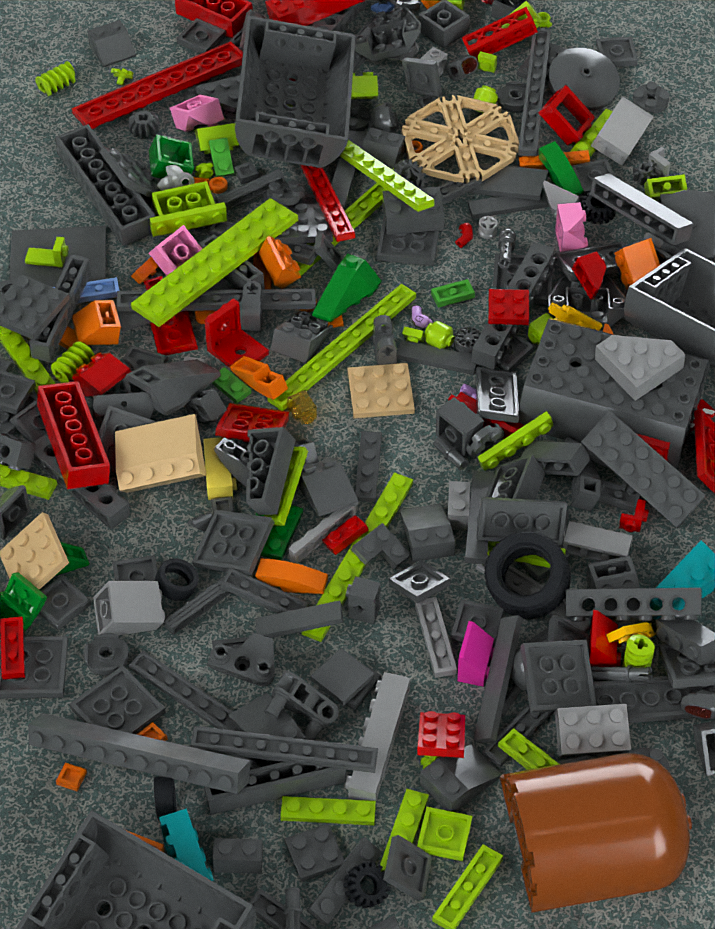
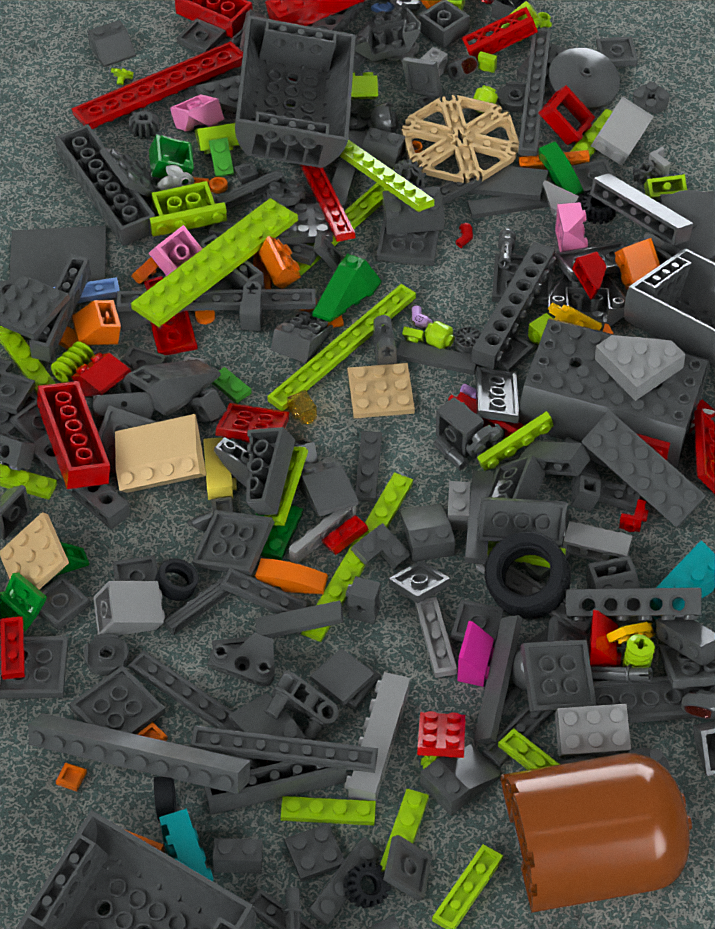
(48, 257): lime bracket -> none
(56, 78): lime piece -> none
(204, 170): lime plate -> none
(226, 337): red bracket -> none
(259, 377): orange slope -> none
(445, 833): lime plate -> none
(452, 293): bright green plate -> none
(487, 227): light grey wheel -> none
(508, 307): red plate -> none

